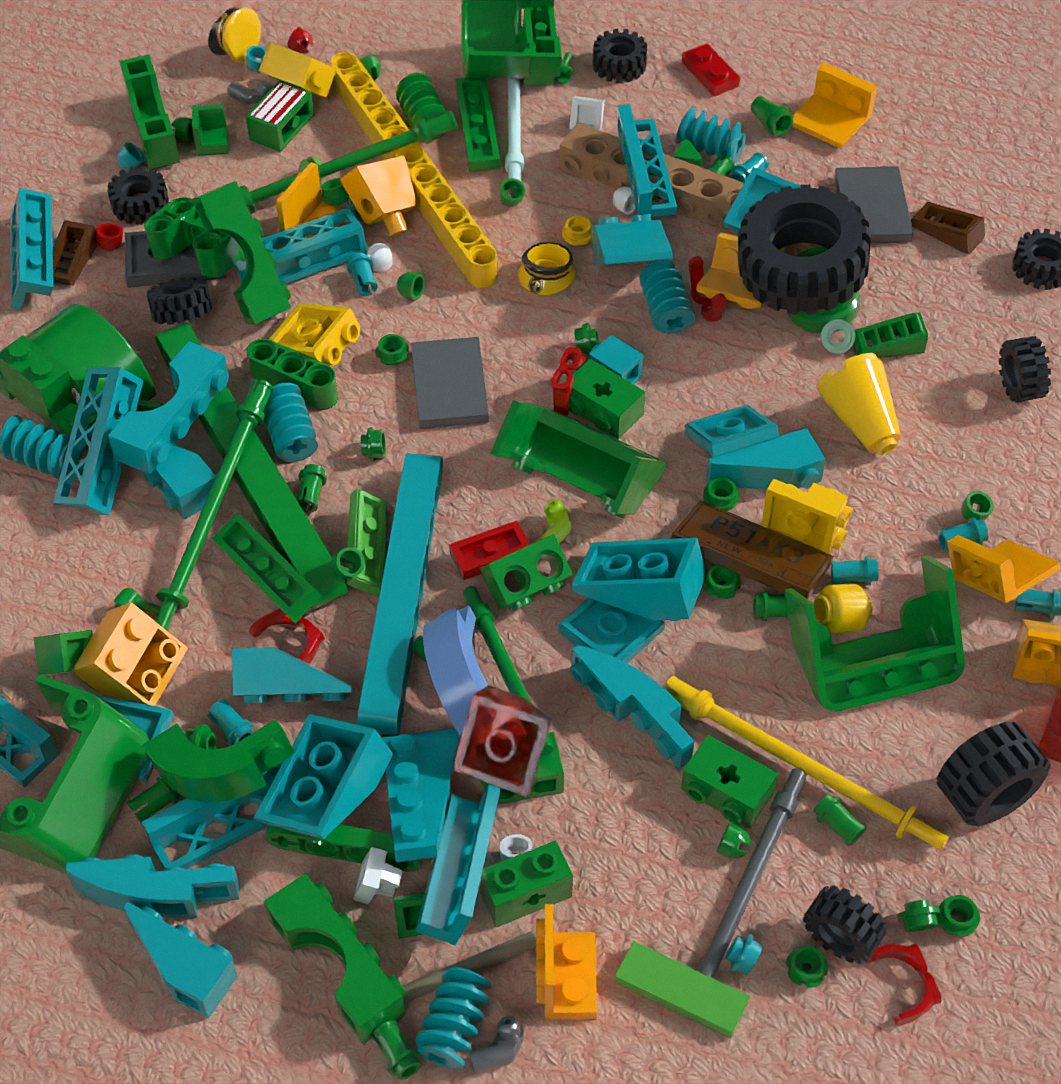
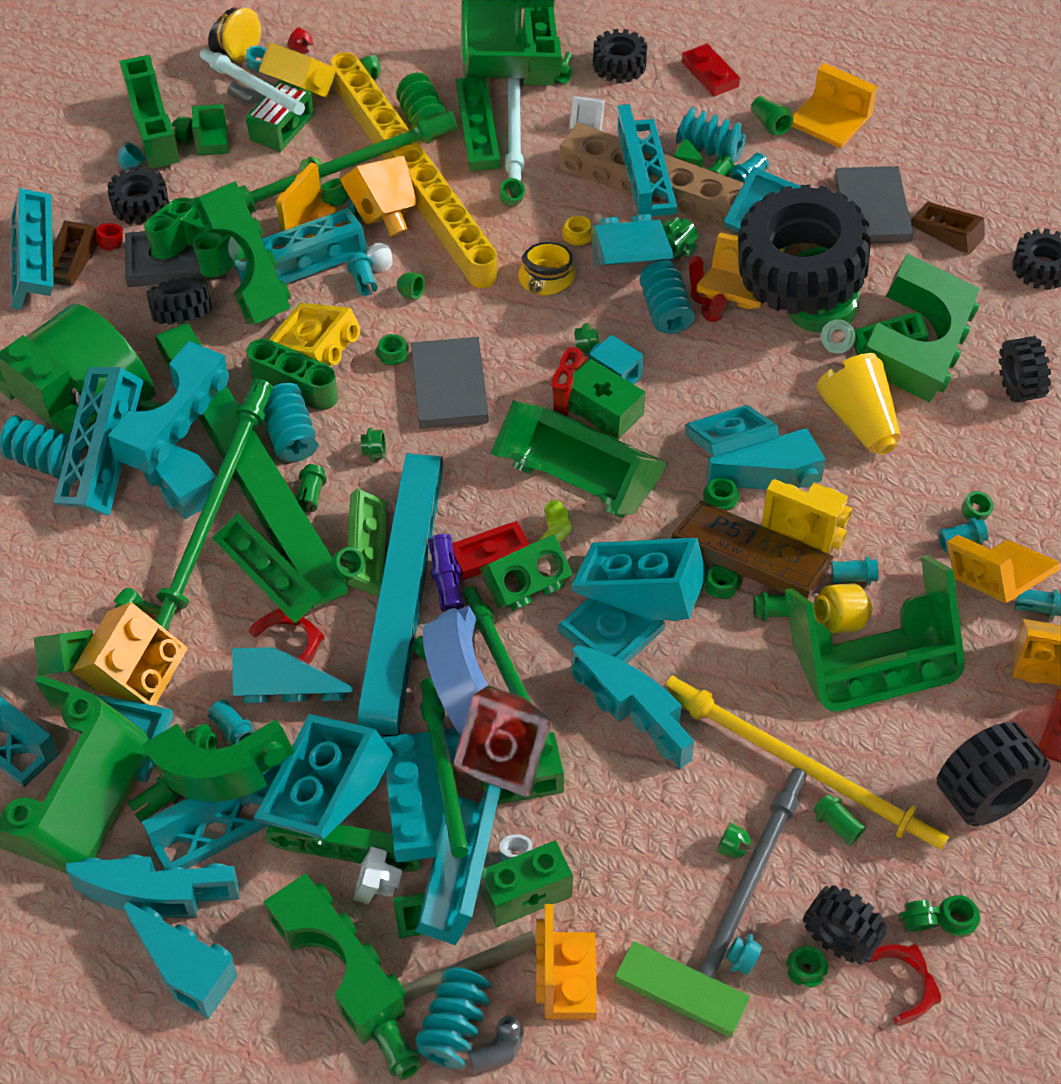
(222, 65): none -> light aqua bar
(433, 715): none -> green bar
(445, 572): none -> dark purple pin
(624, 200): white hinge -> none
(681, 237): none -> green gear
(728, 781): green brick -> none
(947, 305): none -> green arch

